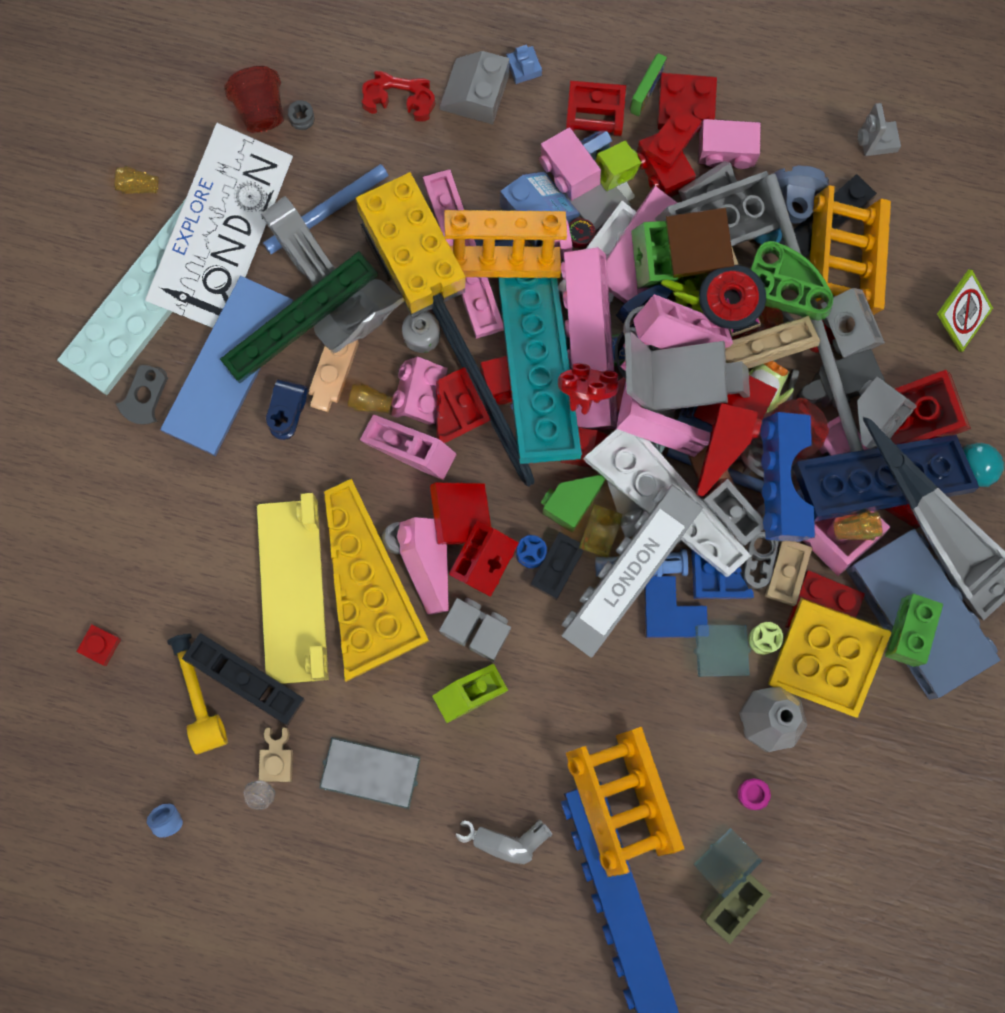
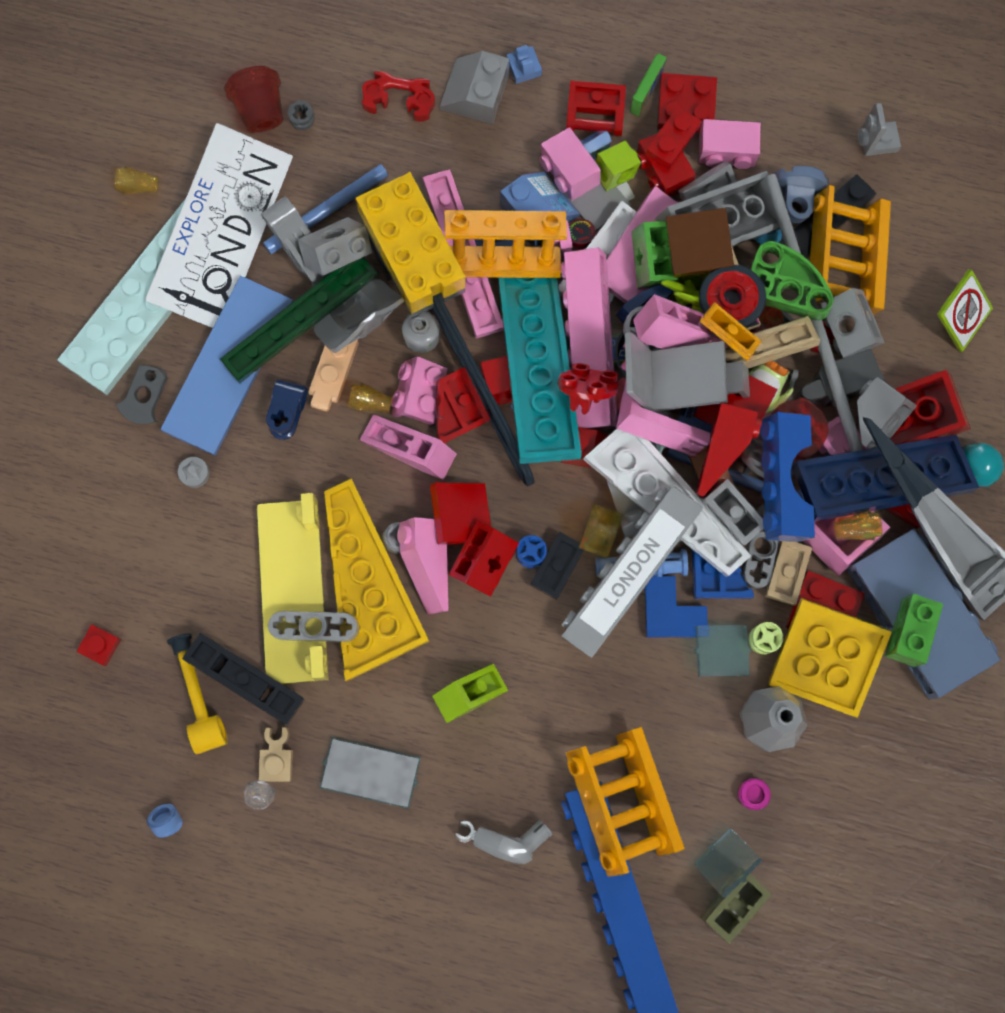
(193, 472): none -> light grey tile
(291, 634): none -> light grey beam
(335, 246): none -> light grey brick
(462, 621): light grey piece -> none
(571, 500): bright green slope -> none
(730, 331): none -> light orange slope

